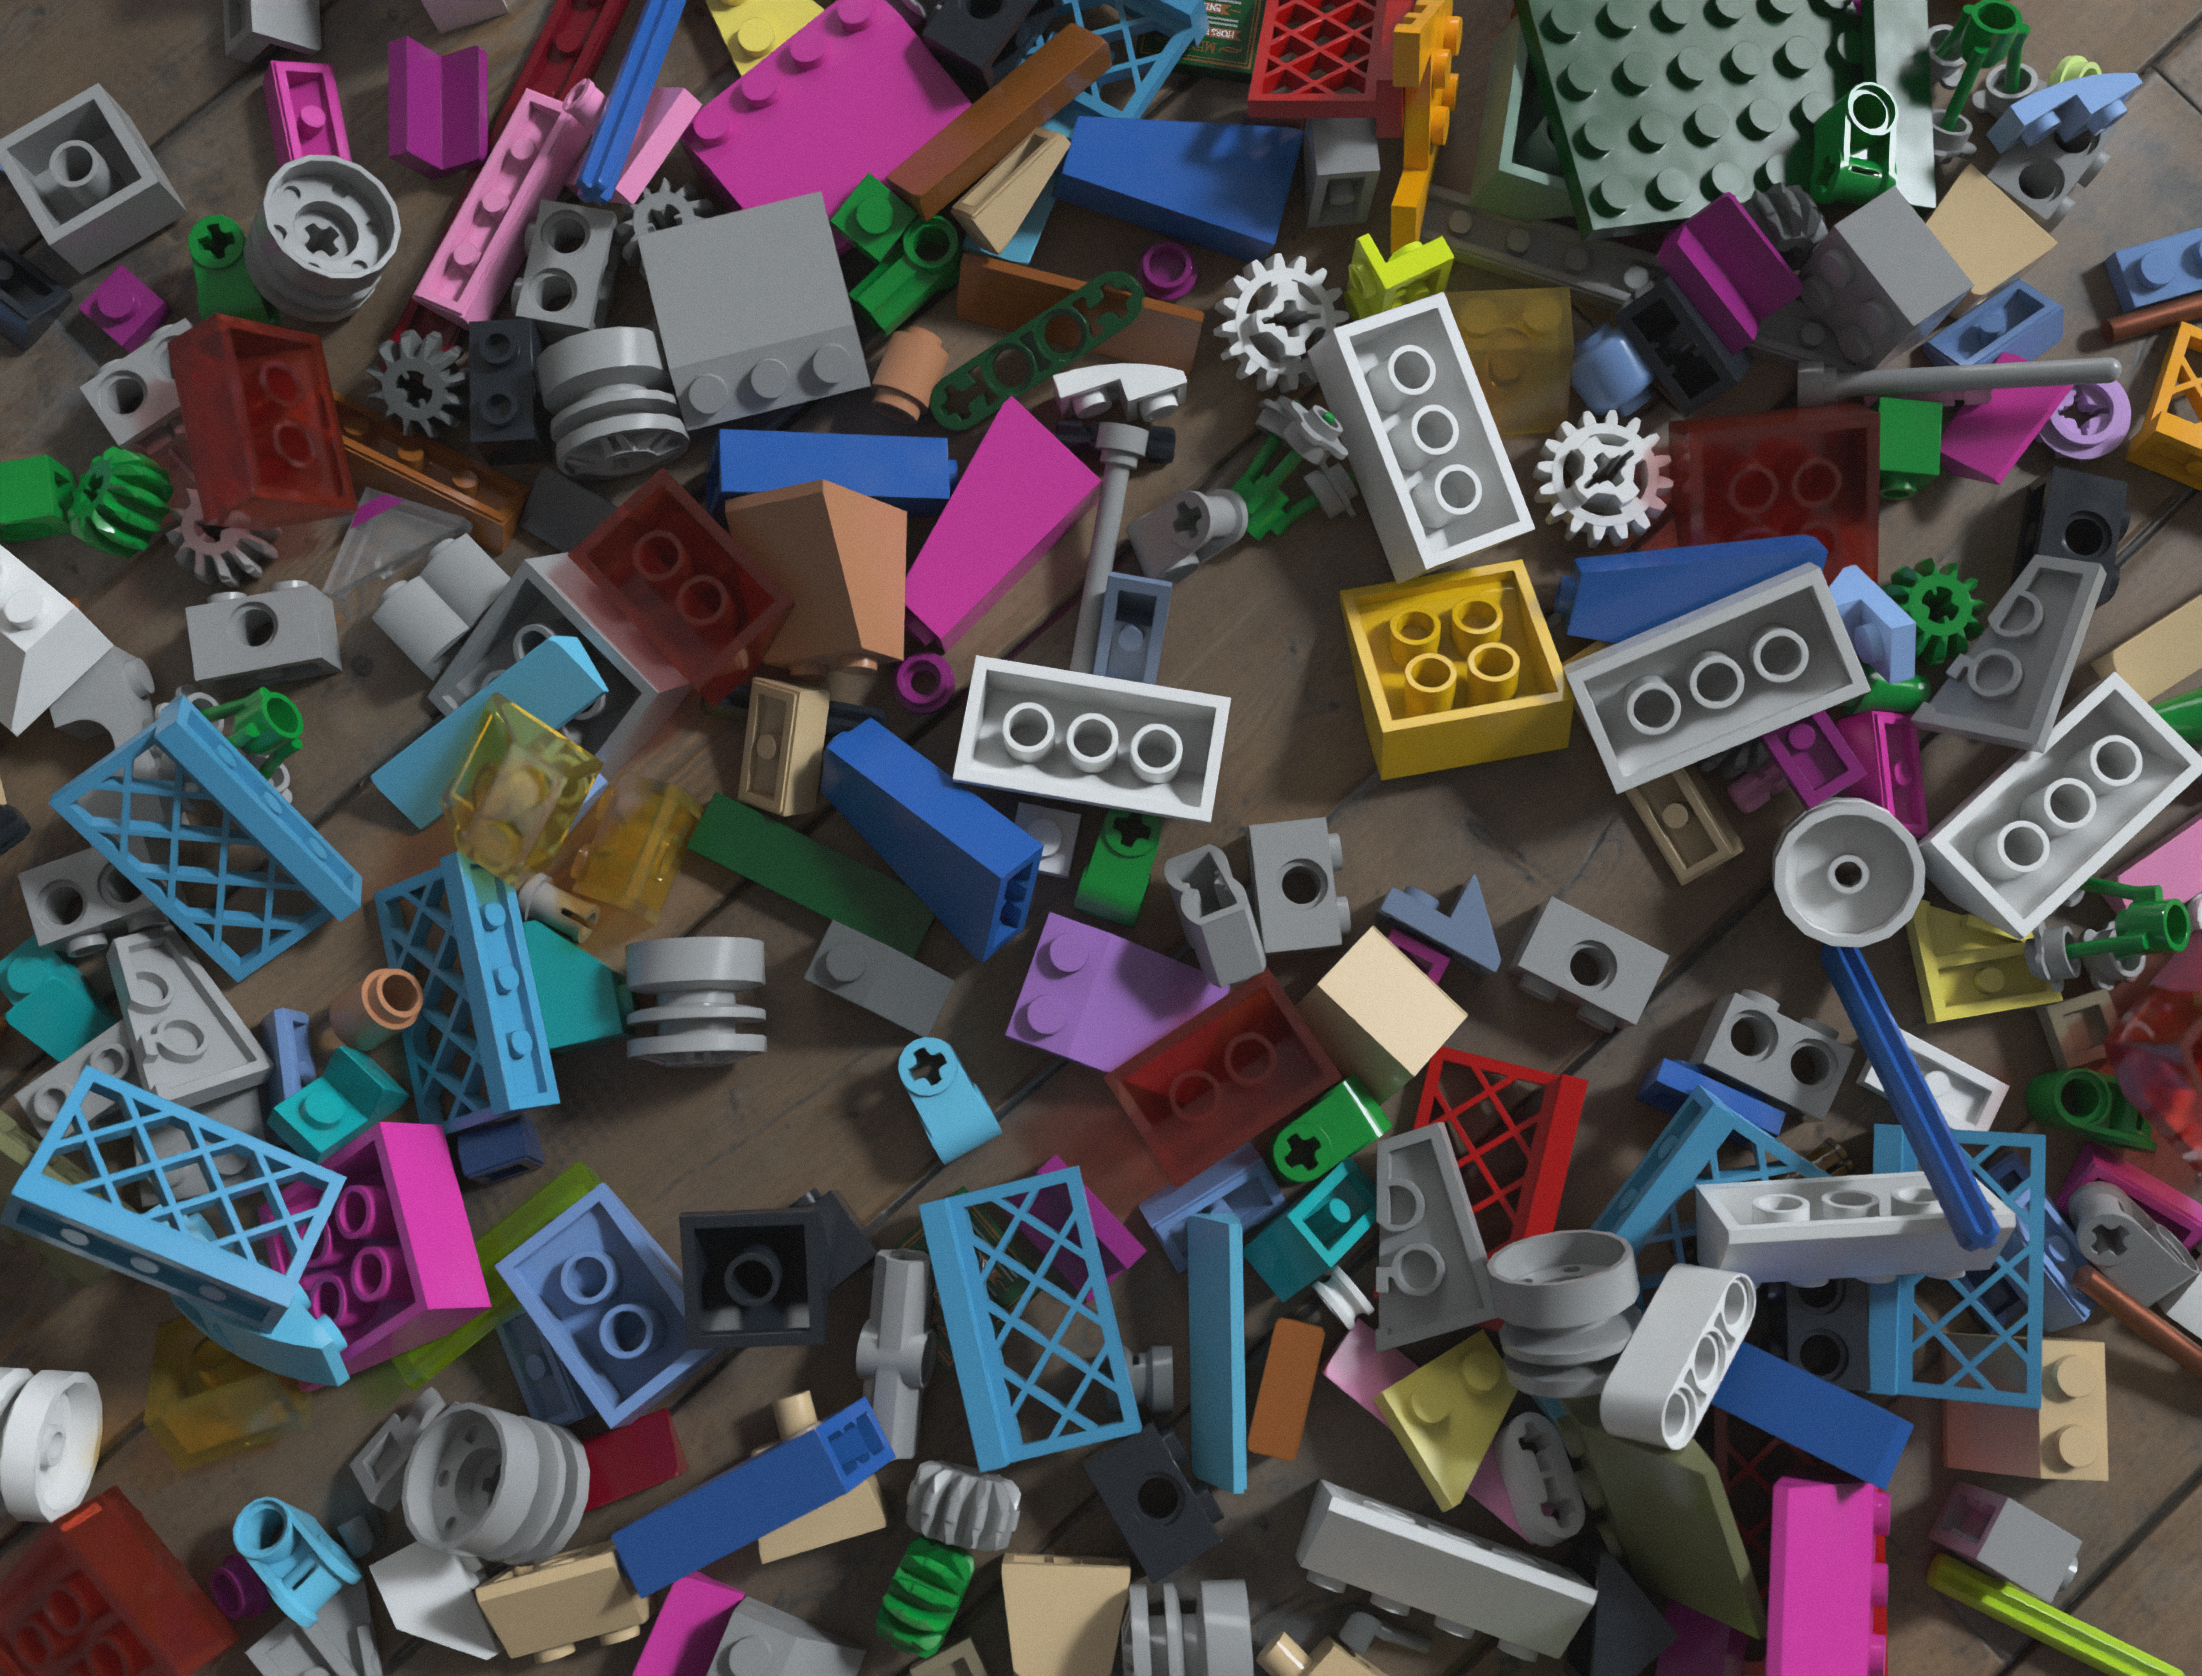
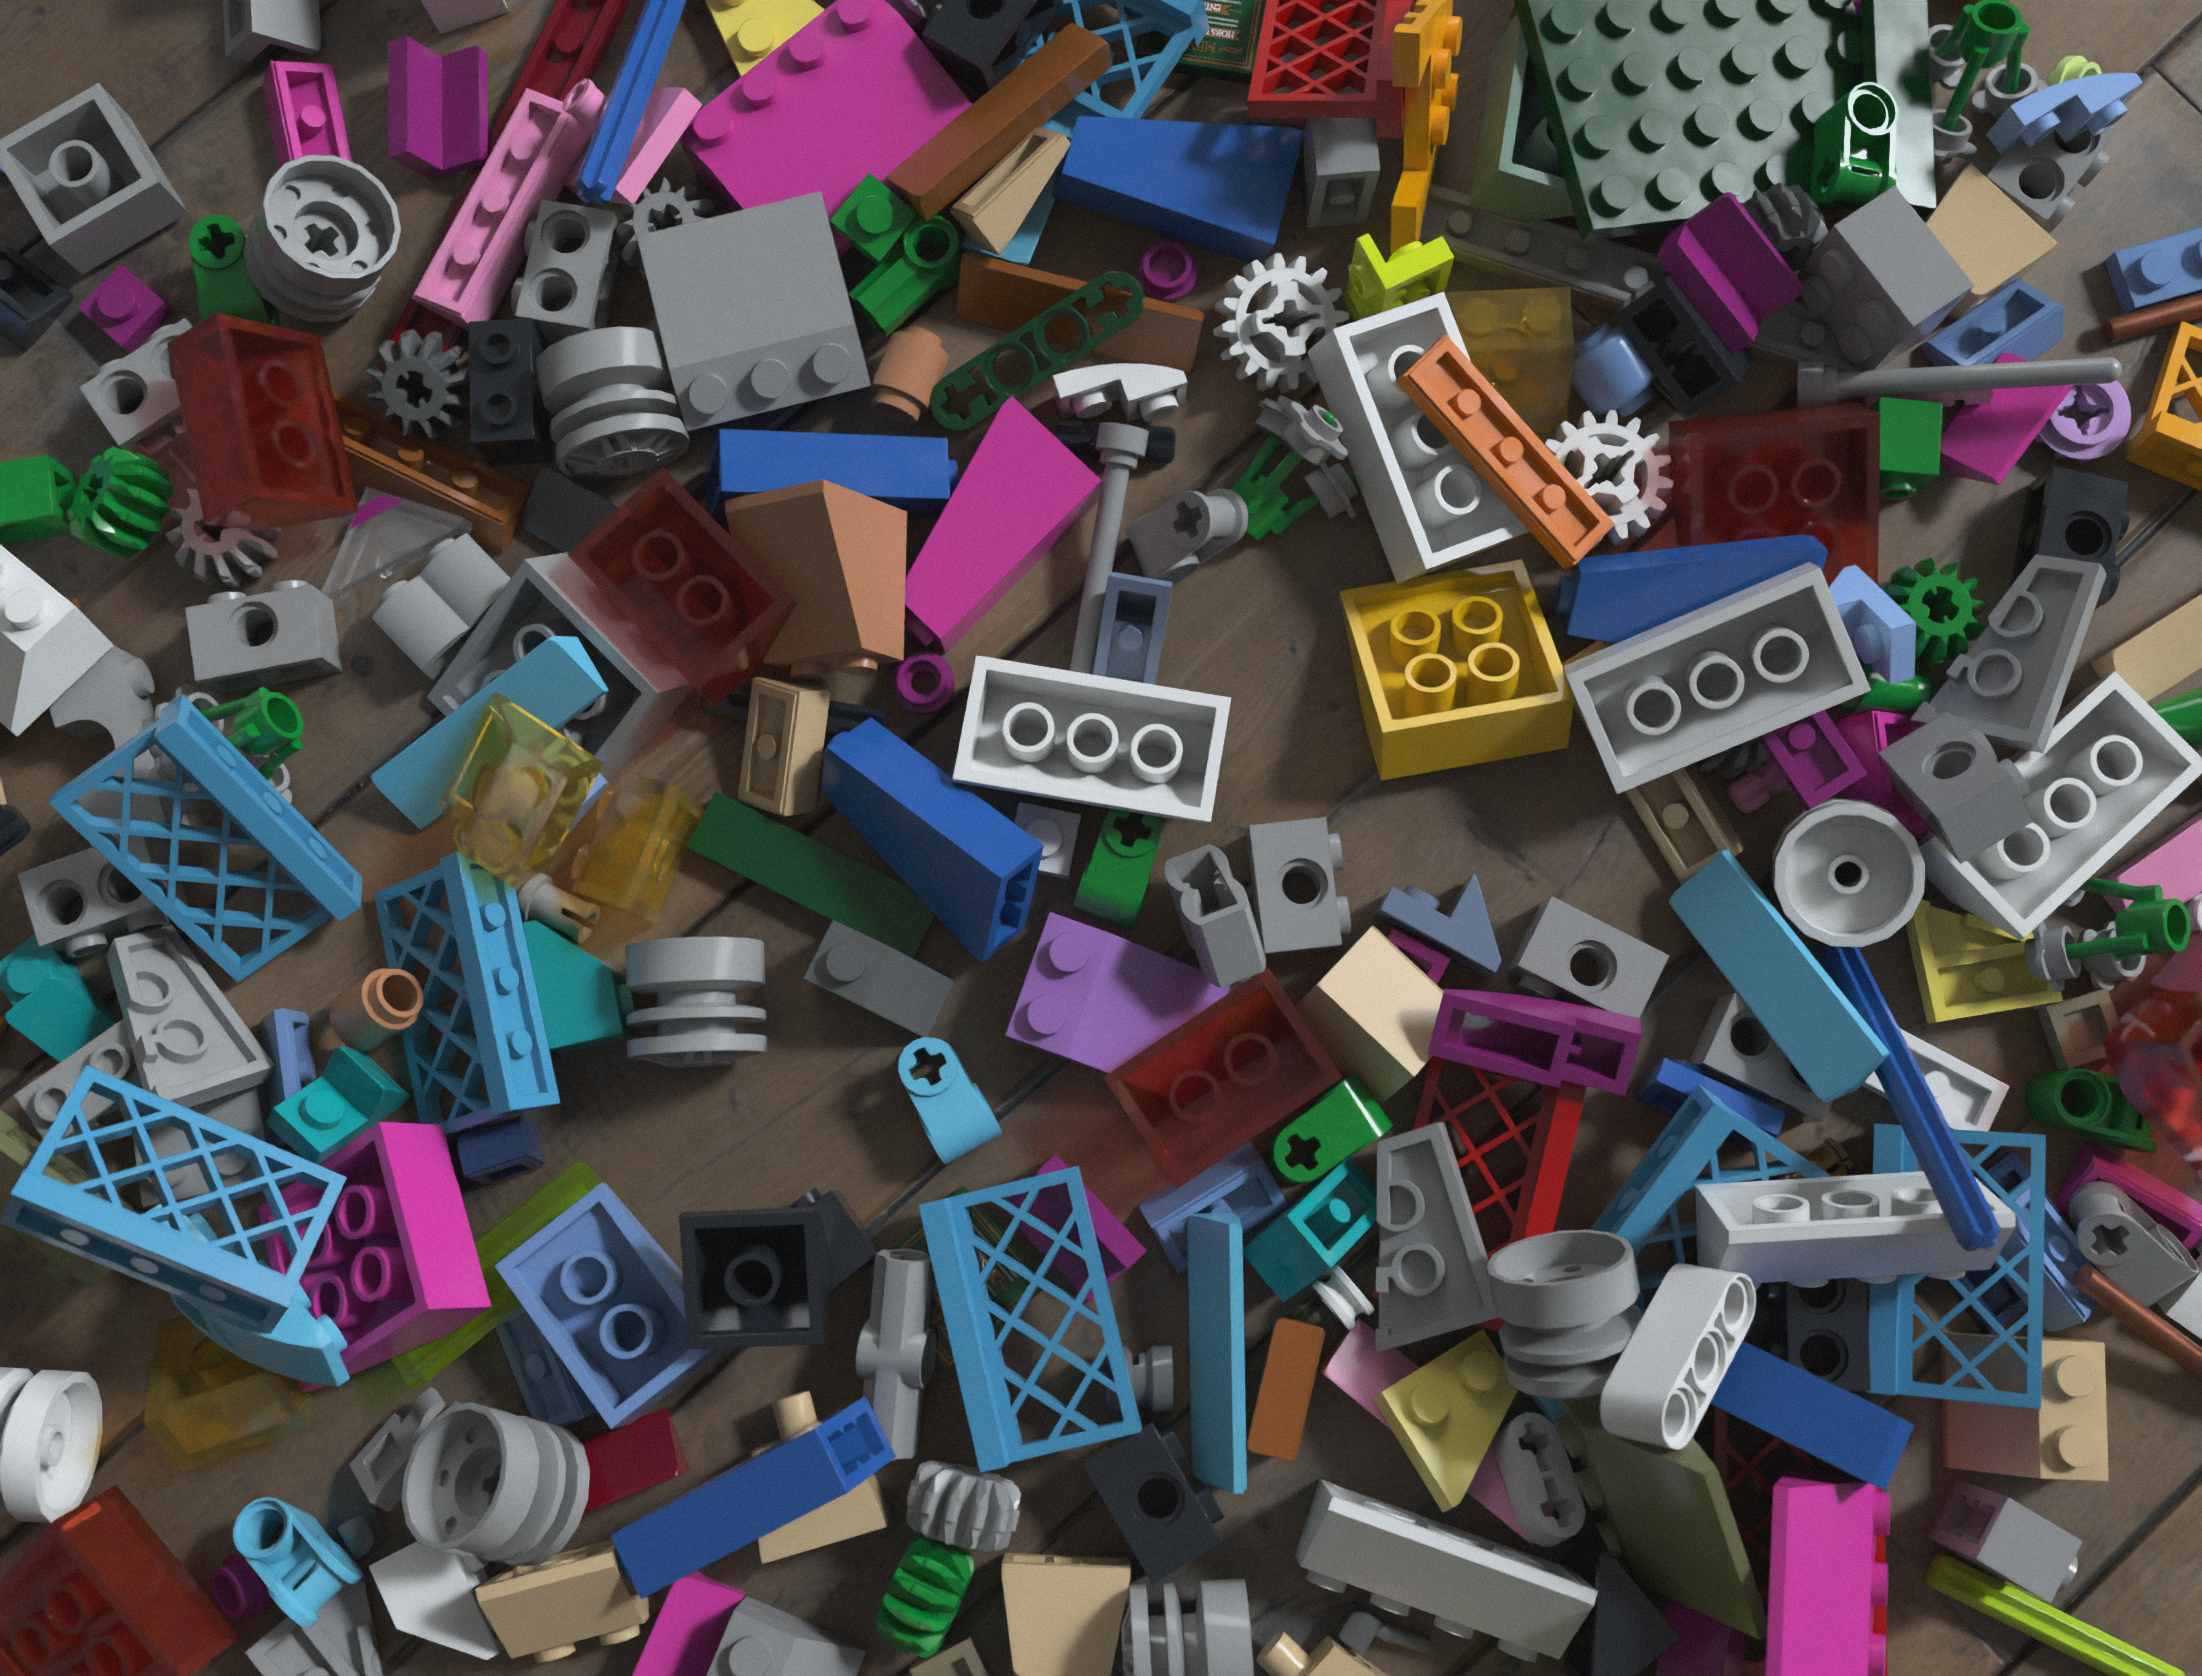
(1505, 452): none -> orange tile
(1537, 1039): none -> magenta slope
(1778, 978): none -> medium azure slope
(1958, 786): none -> light grey brick

